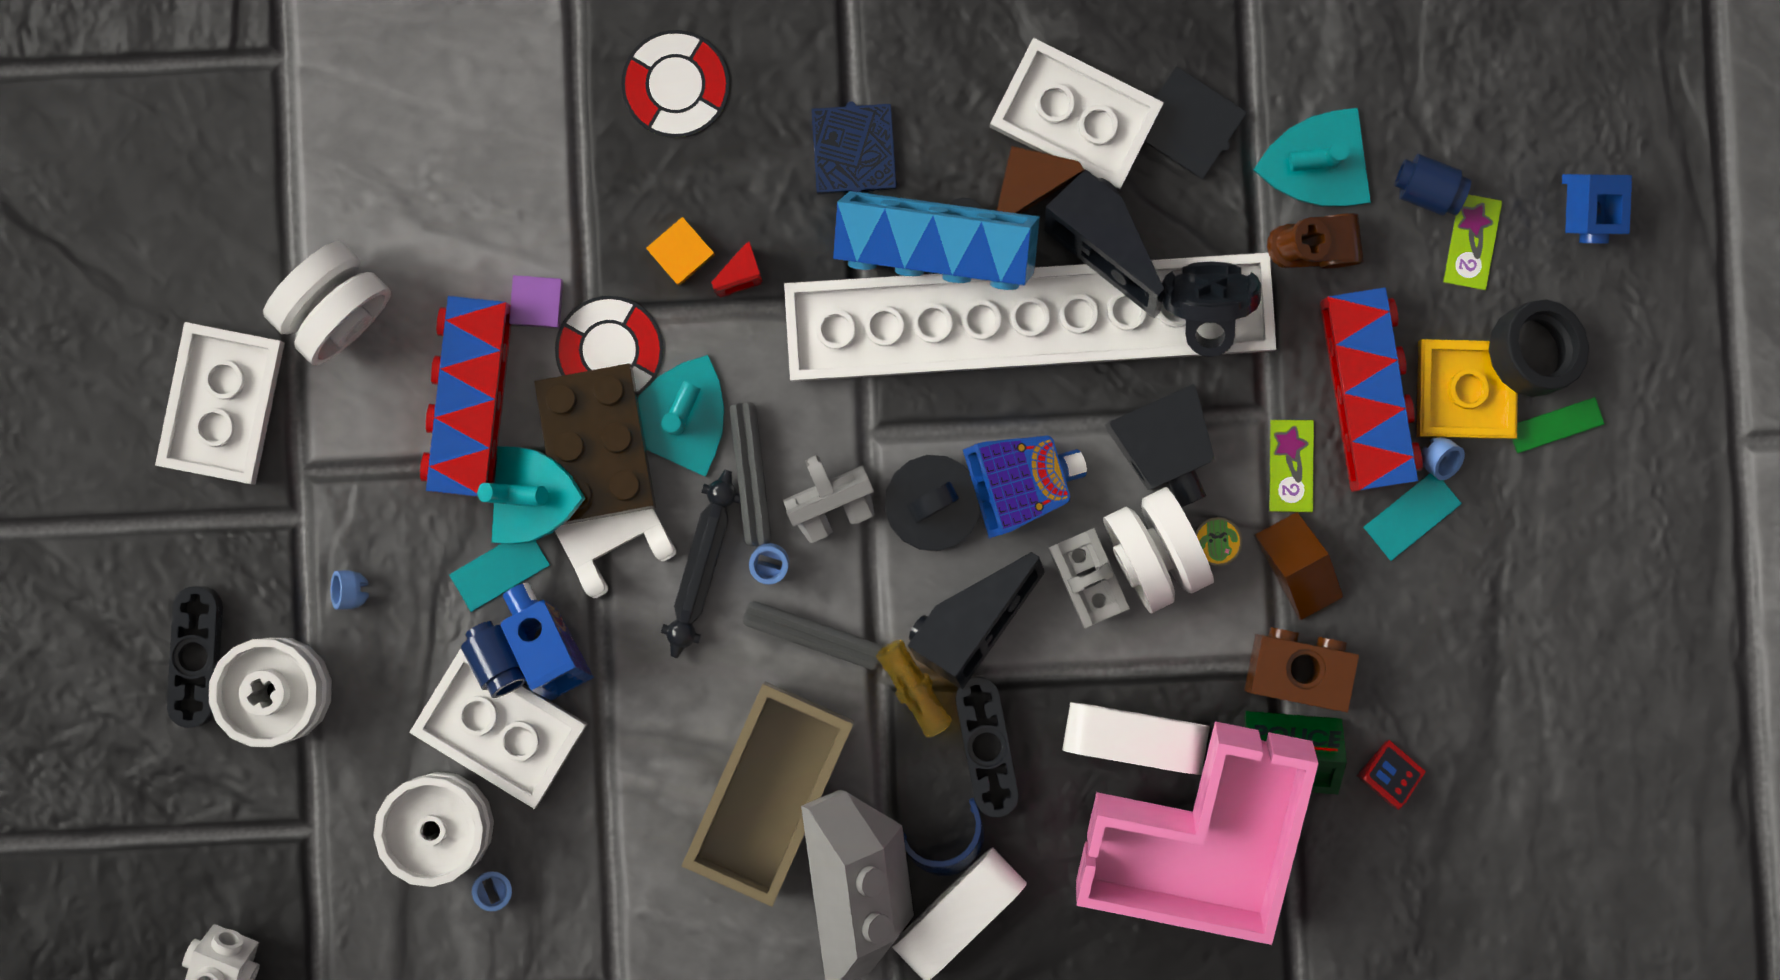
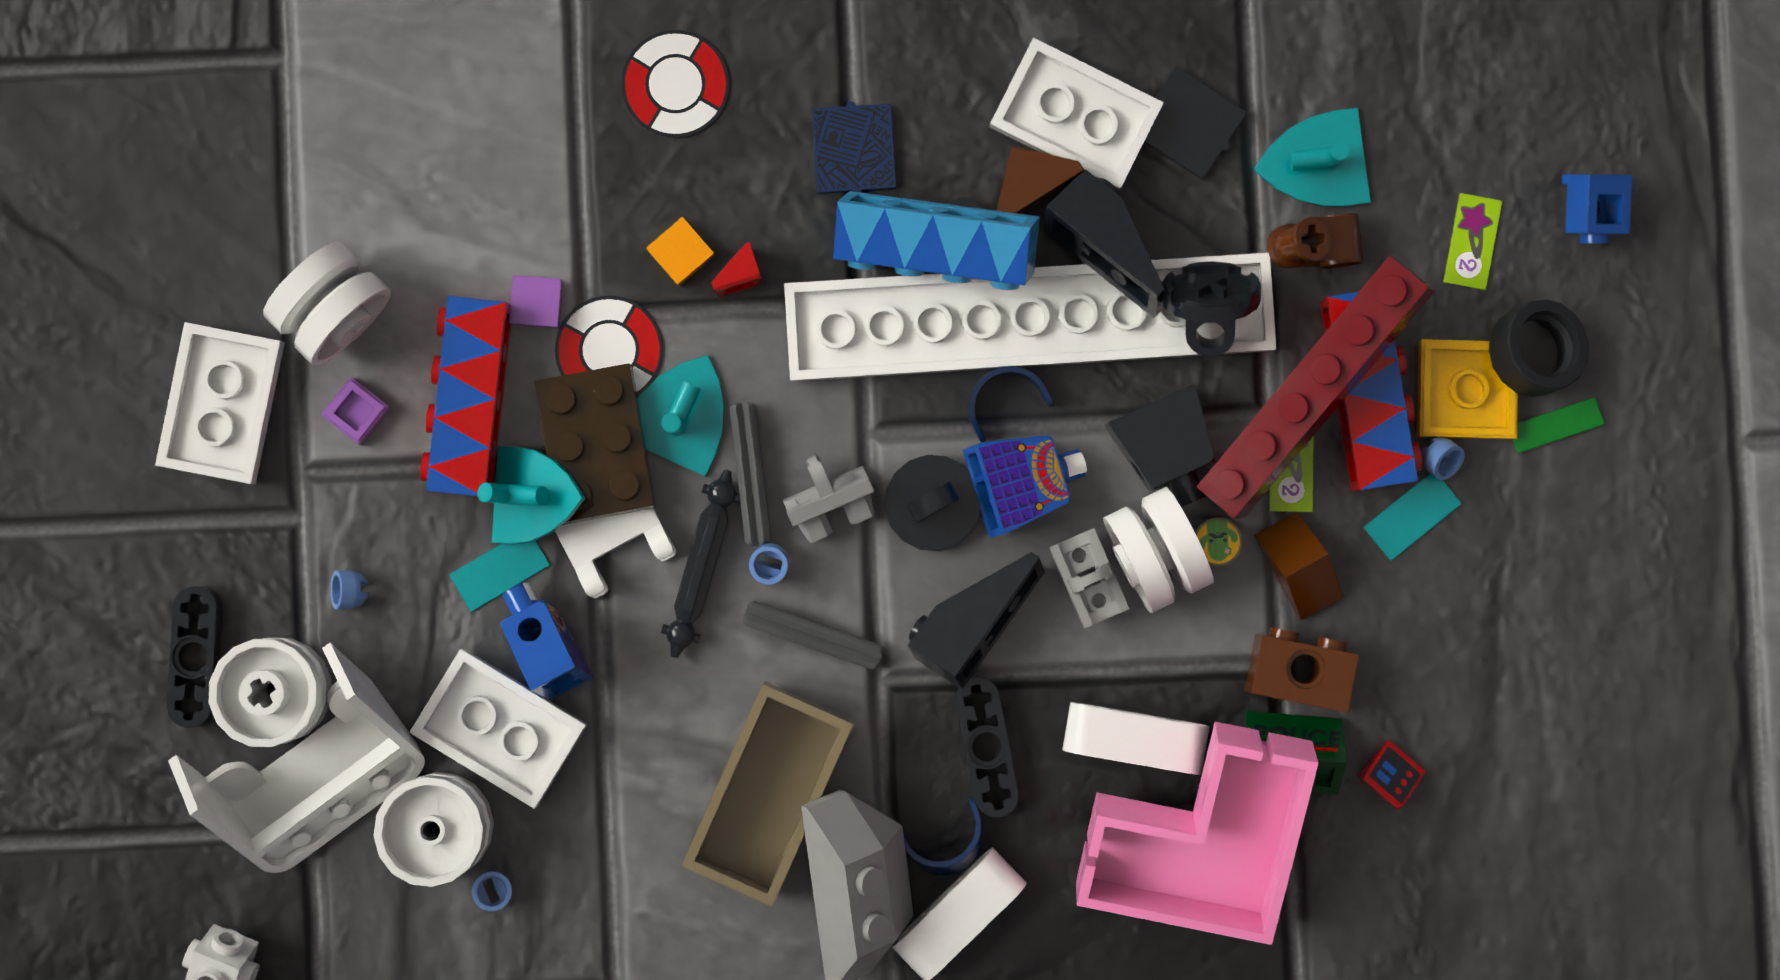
(315, 786): none -> white windscreen
(356, 411): none -> medium lavender tile
(492, 659): dark blue brick -> none
(913, 688): clear yellow pin -> none
(1001, 371): none -> dark blue helmet
(1316, 388): none -> dark red brick
(1432, 185): dark blue brick -> none

